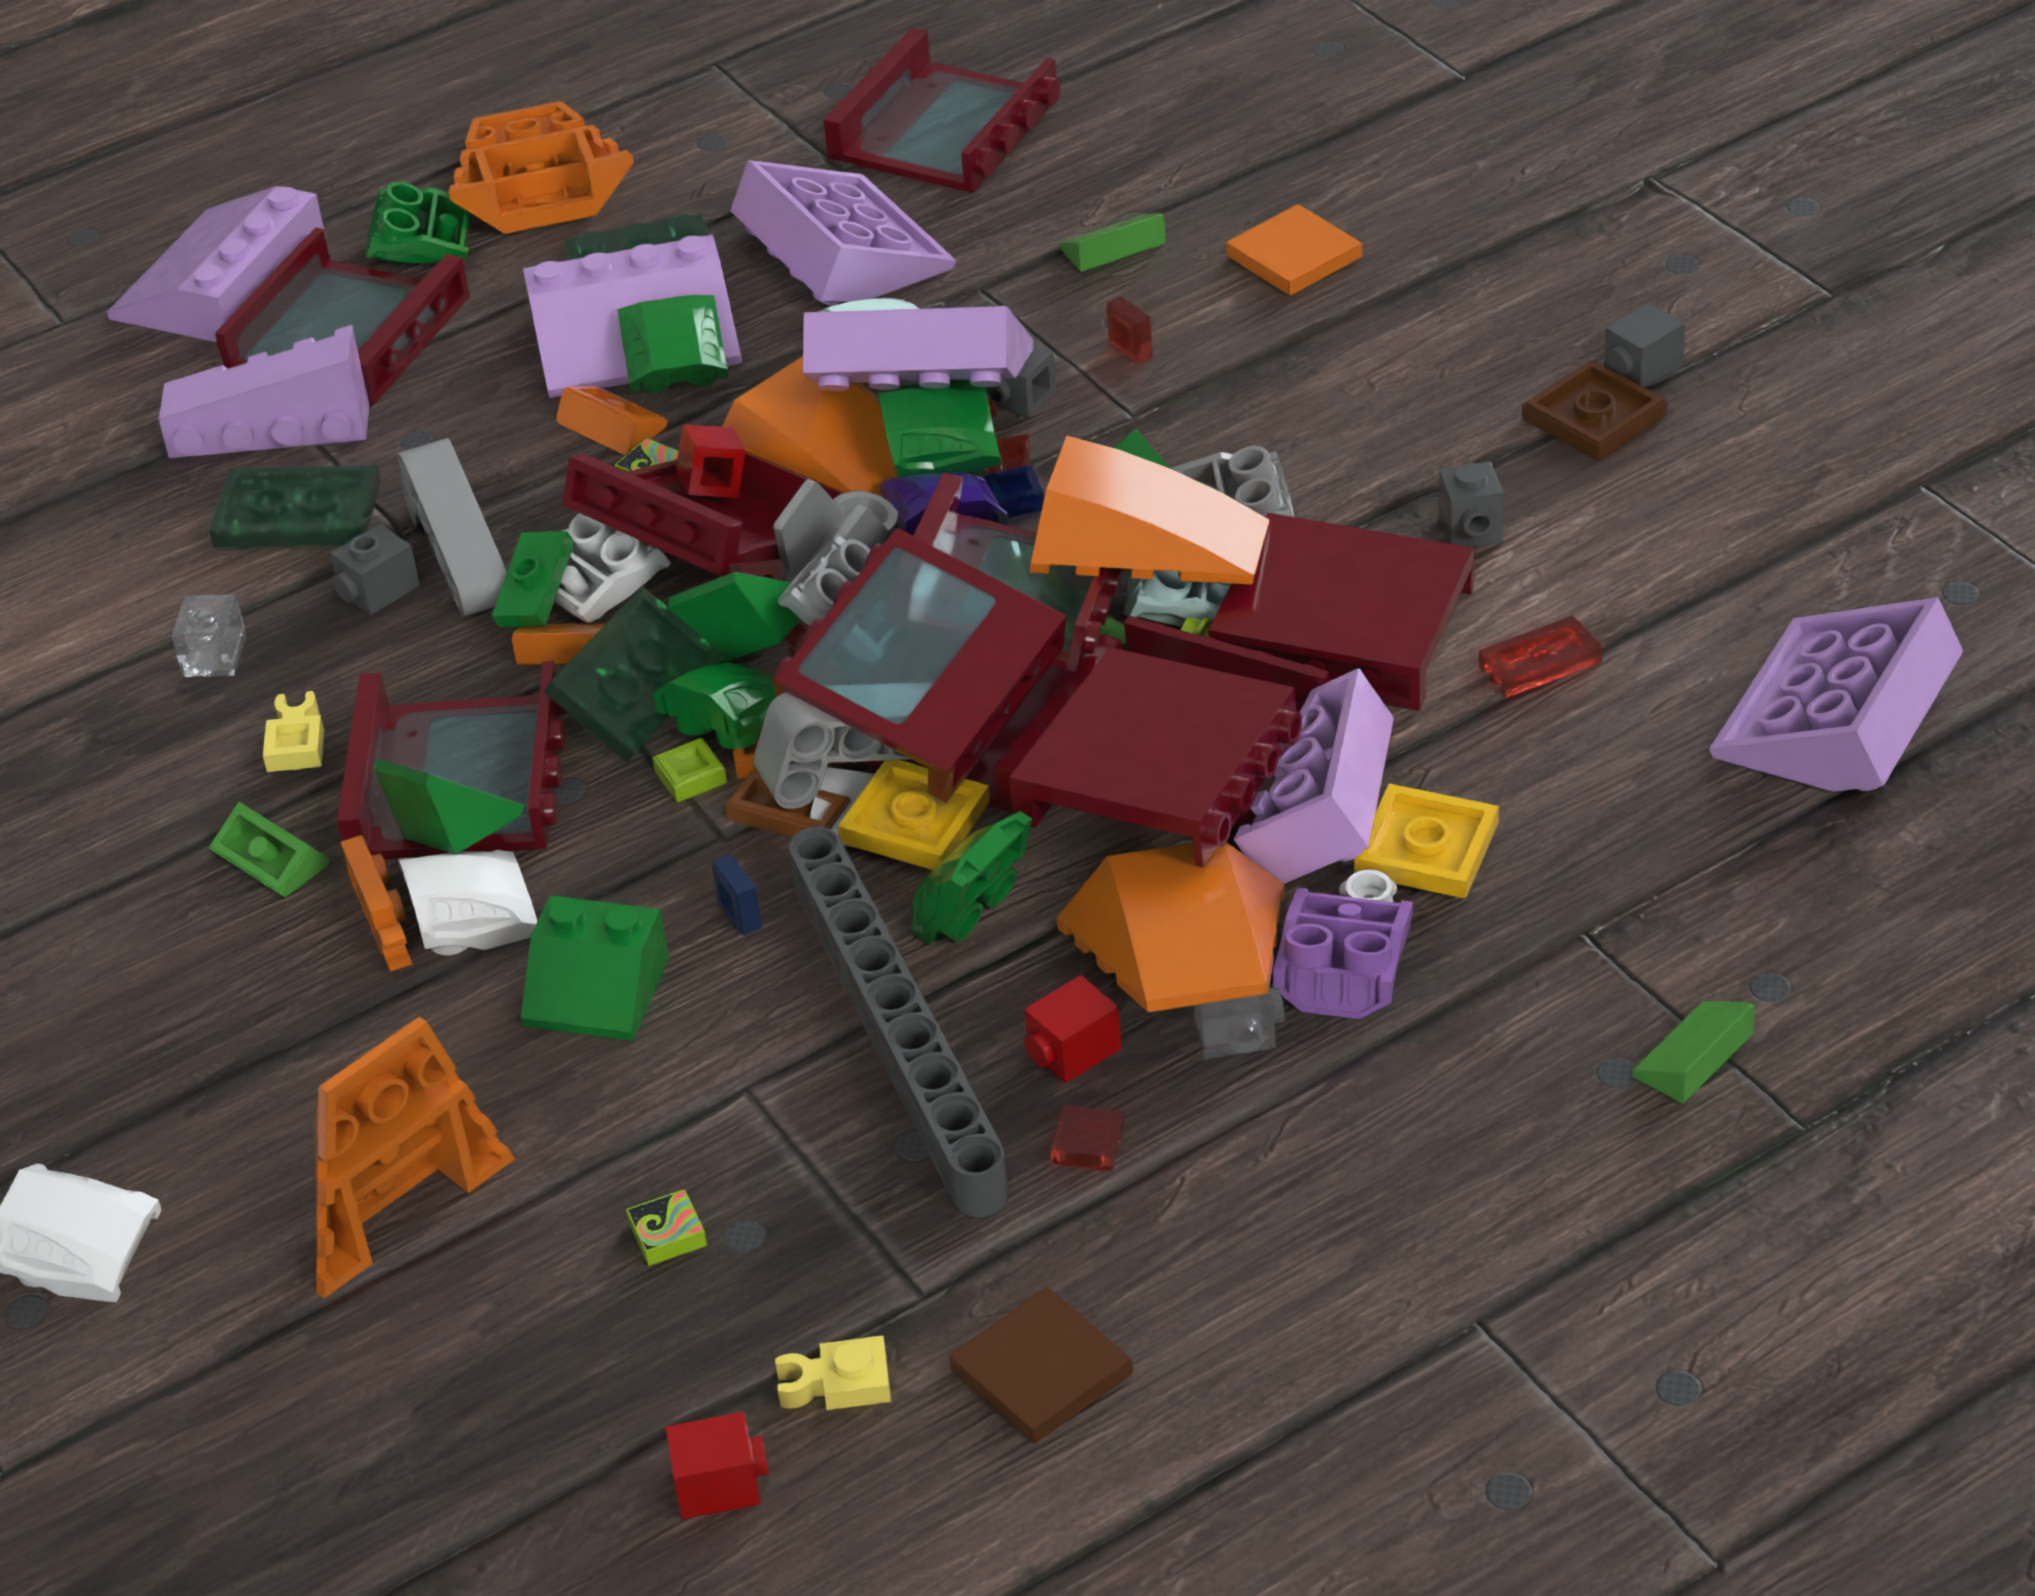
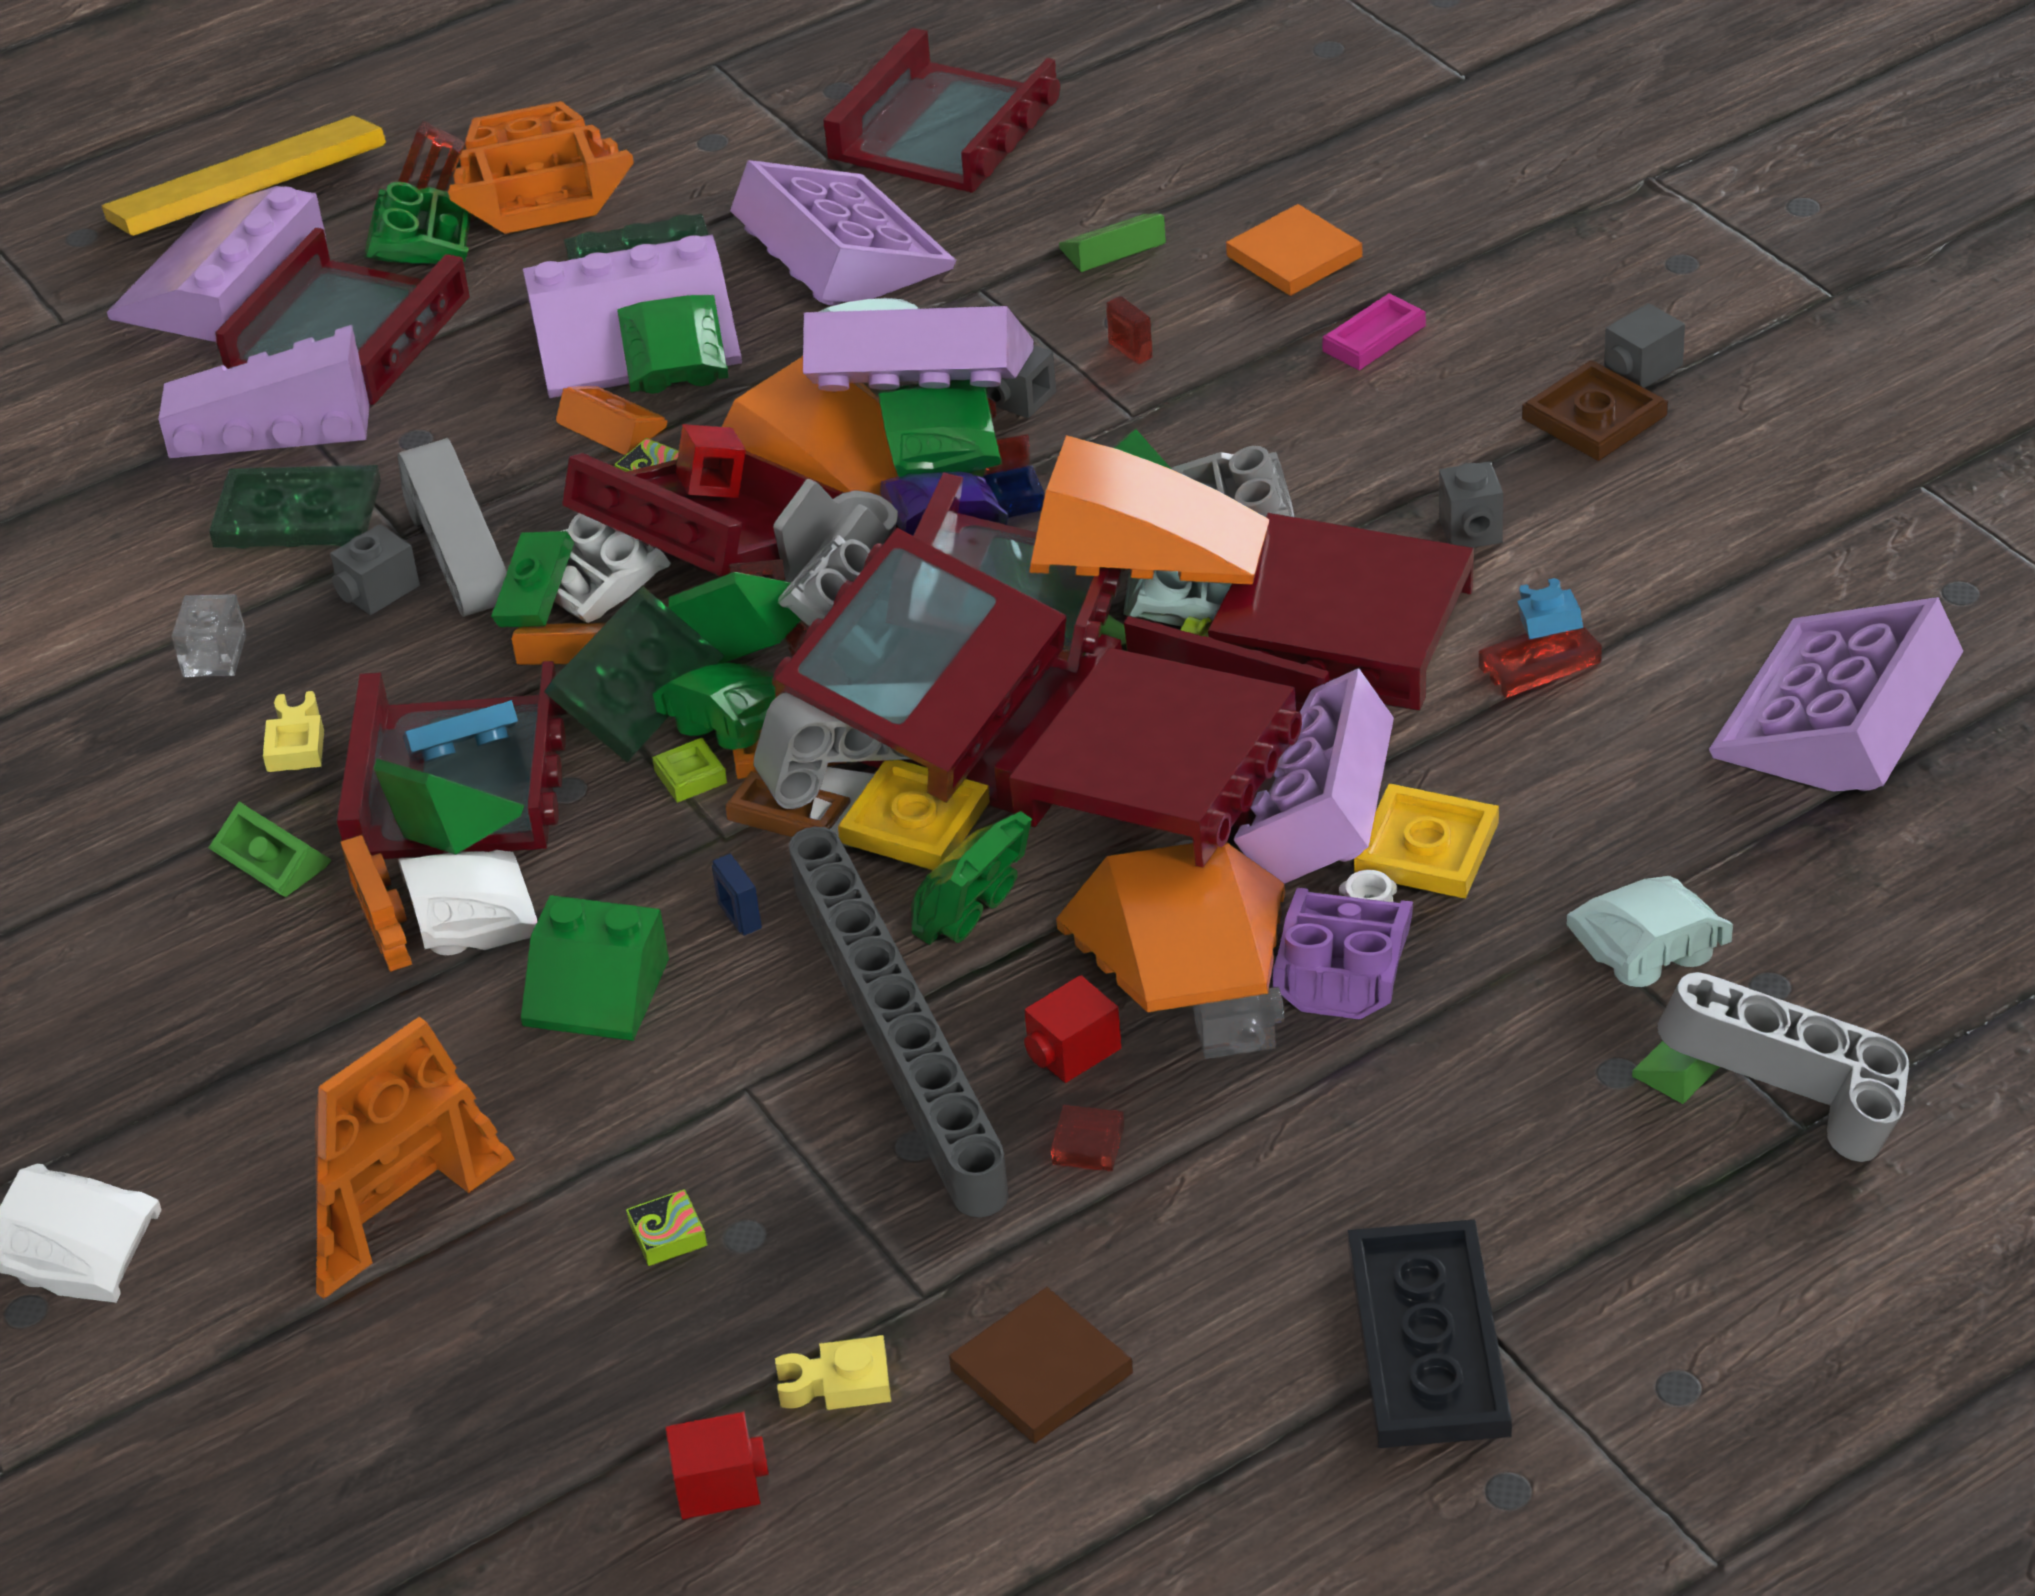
(243, 175): none -> yellow tile
(438, 739): none -> dark azure plate
(440, 139): none -> clear red tile
(1374, 331): none -> dark pink tile
(1428, 1334): none -> black plate
(1548, 610): none -> dark azure plate
(1647, 928): none -> light aqua slope
(1797, 1051): none -> light grey beam

